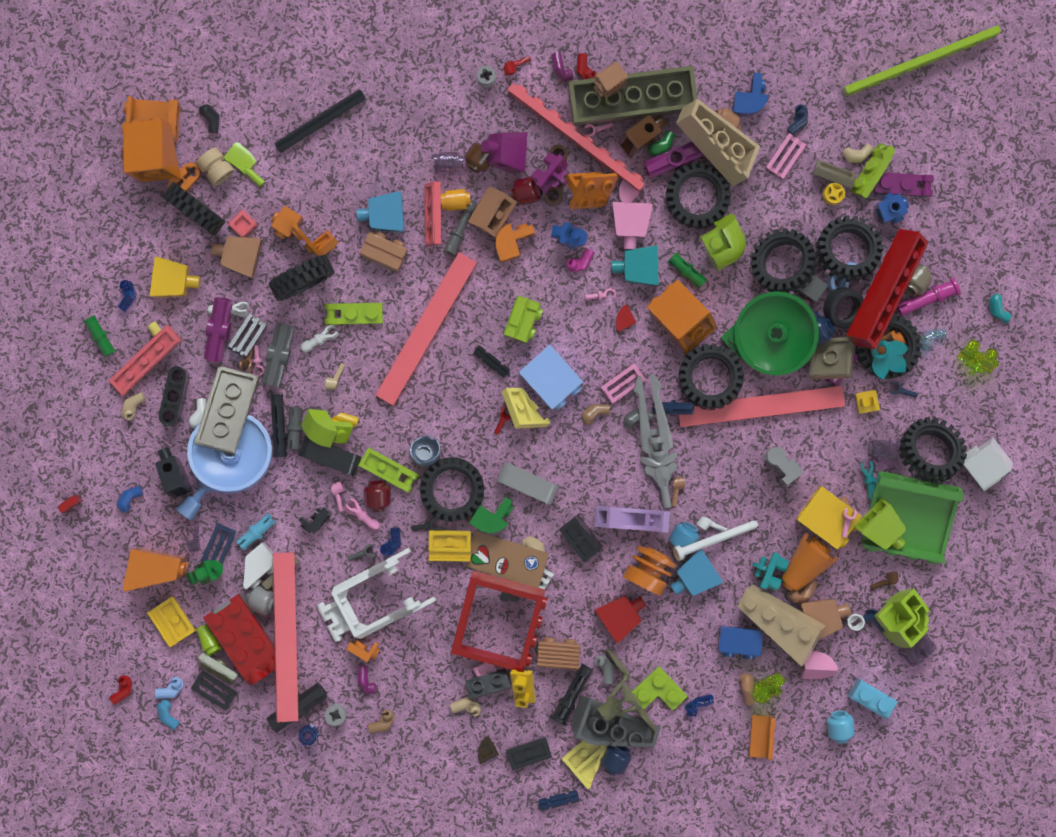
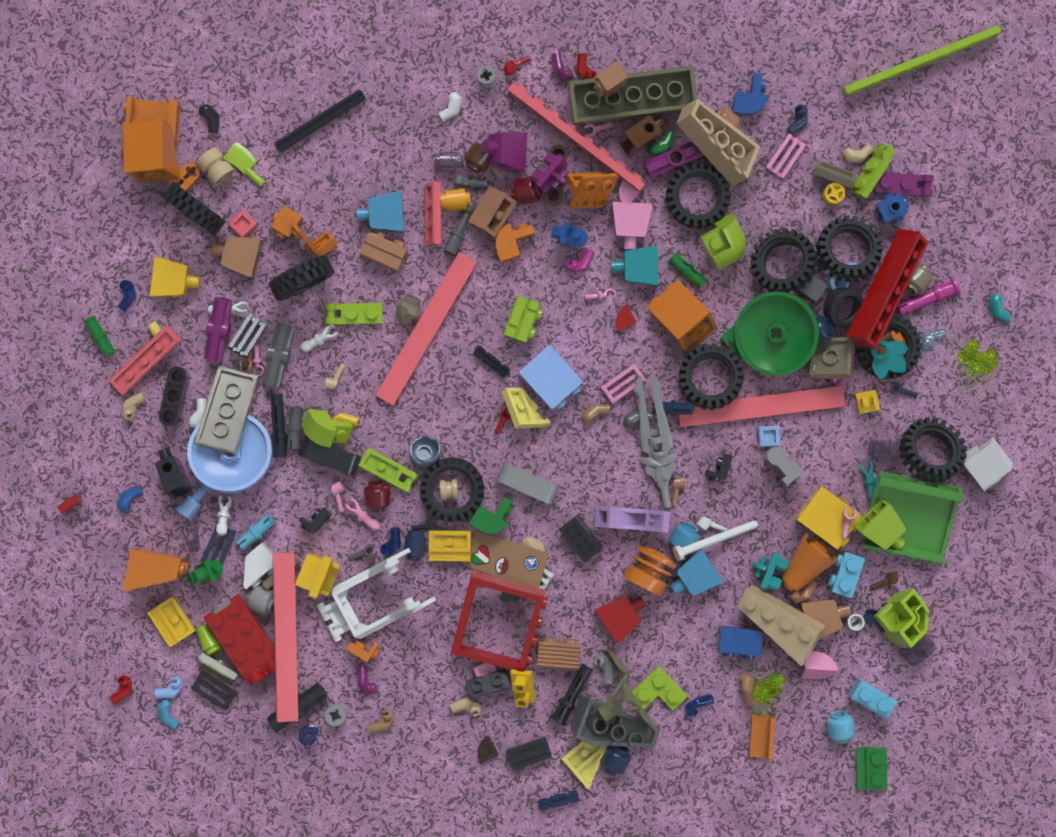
(223, 515): none -> white piece
(318, 574): none -> yellow plate
(408, 309): none -> dark tan rock
(416, 543): none -> dark blue brick
(449, 489): none -> tan wheel
(453, 107): none -> white arm
(461, 181): none -> dark grey piece
(723, 464): none -> black bracket
(769, 436): none -> light blue tile
(846, 574): none -> medium azure brick
(871, 768): none -> green plate

